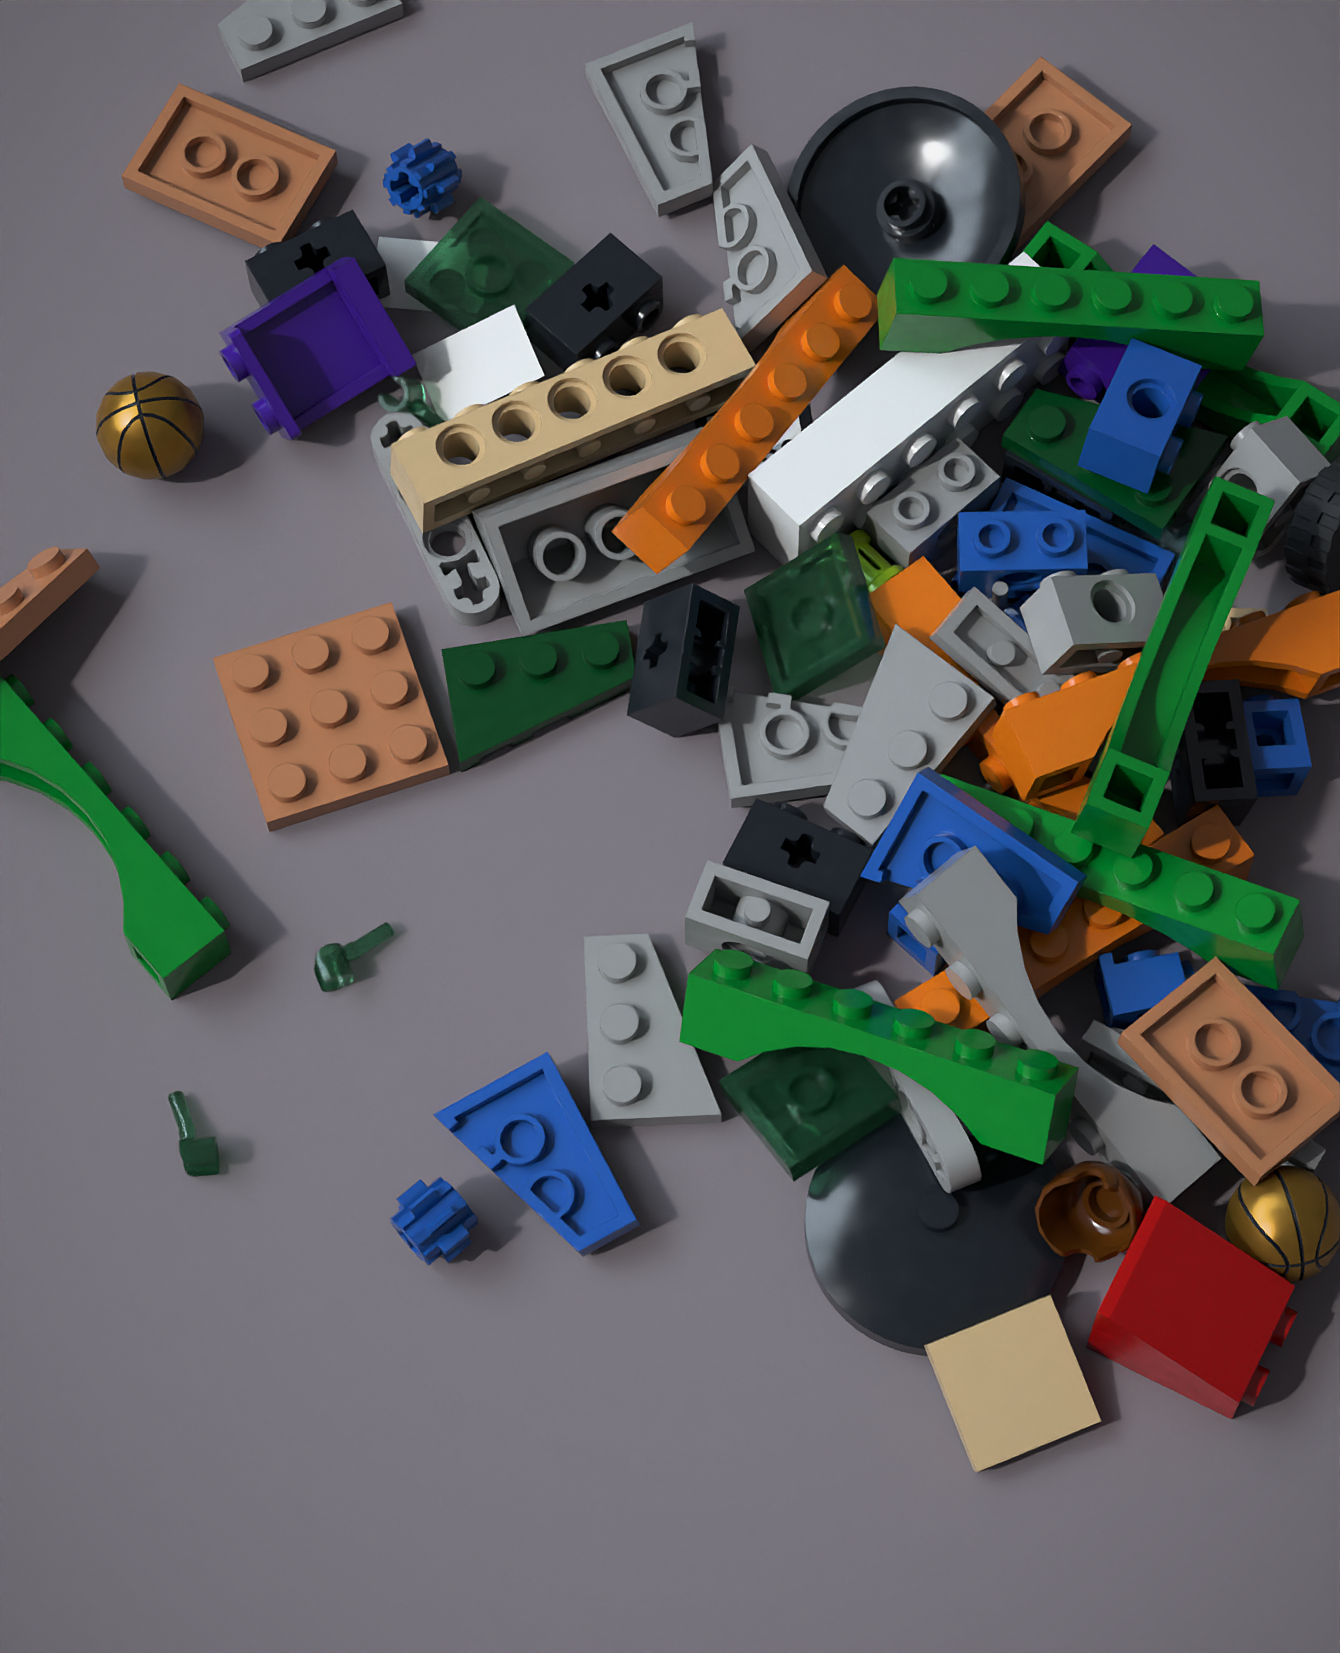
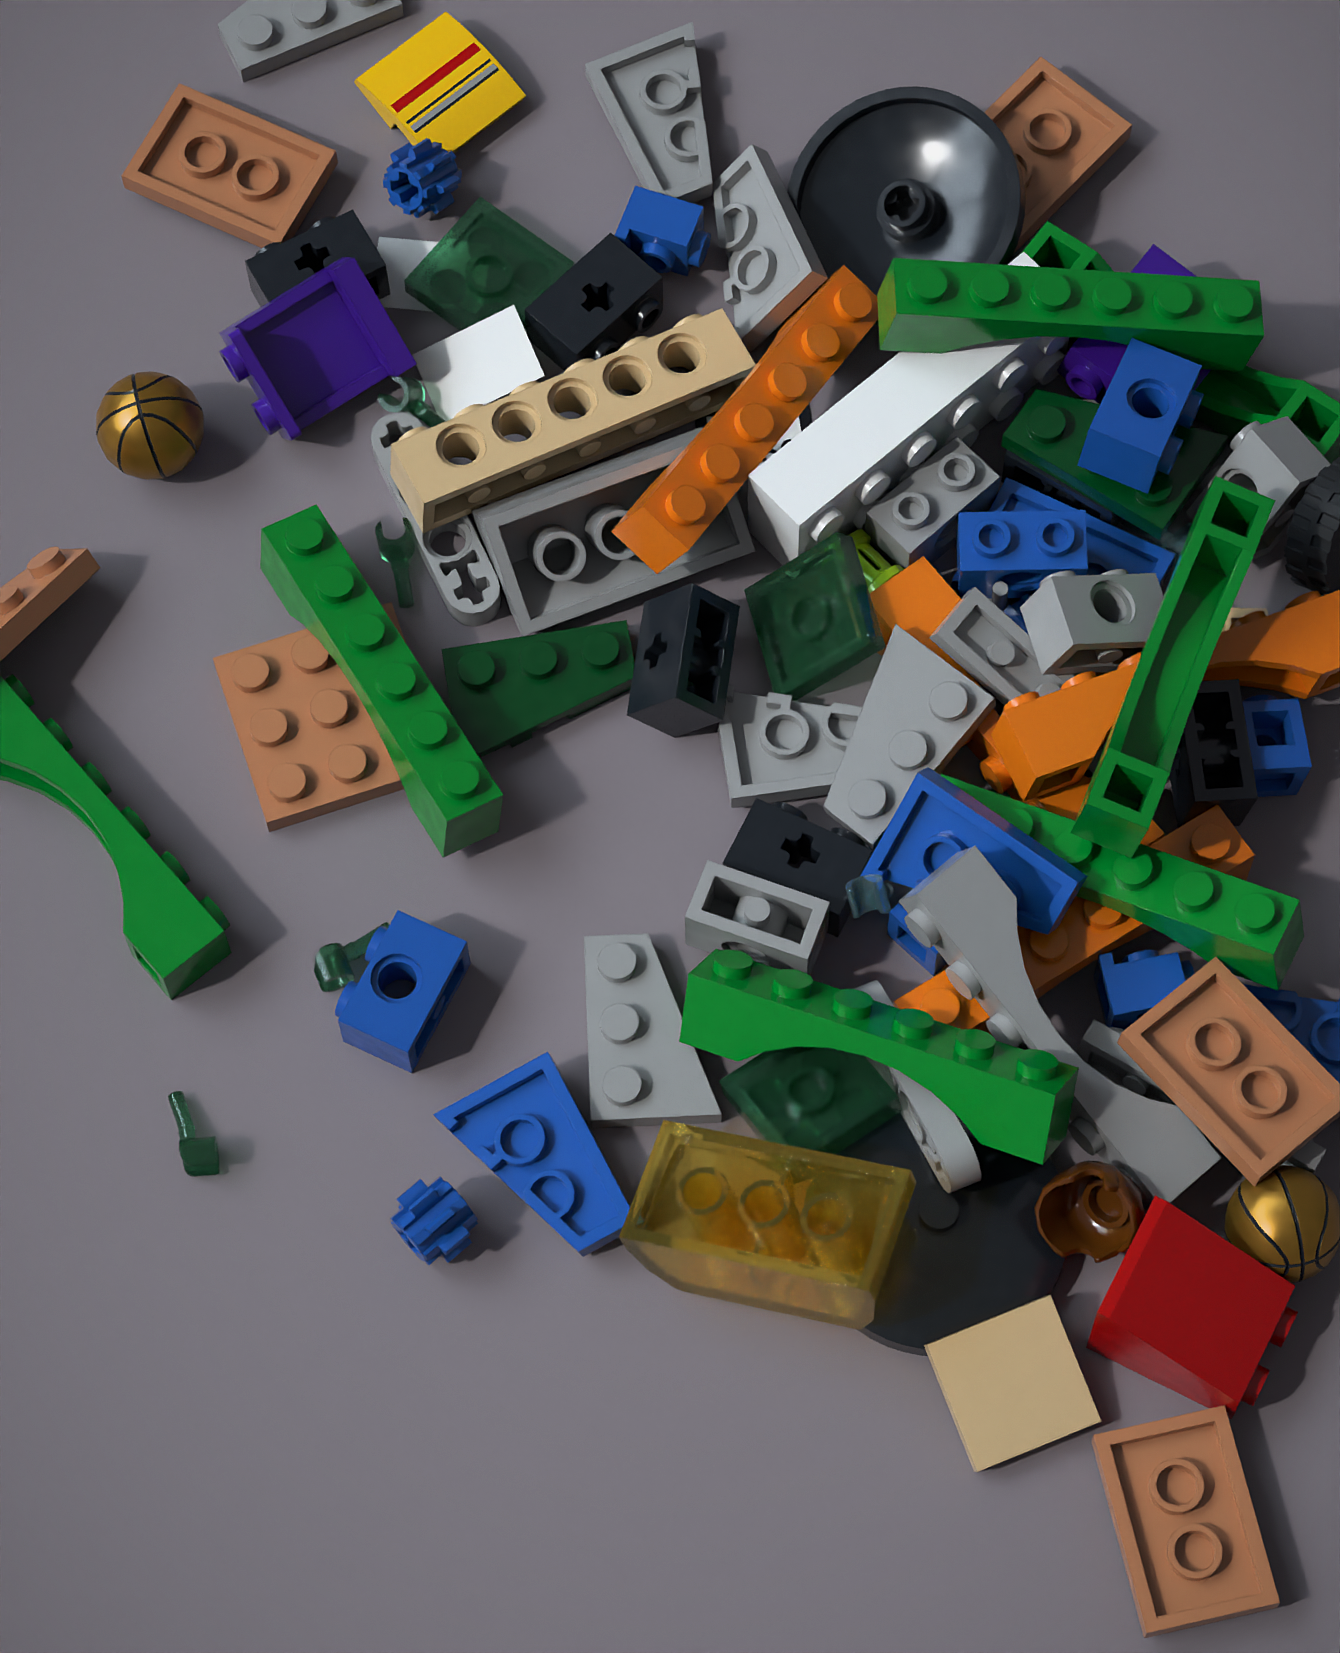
(397, 553): none -> clear green hand
(402, 1027): none -> blue brick
(428, 748): none -> green arch
(440, 86): none -> yellow slope
(664, 231): none -> blue brick
(767, 1223): none -> clear yellow windscreen
(869, 894): none -> clear light blue hand
(1185, 1521): none -> nougat plate

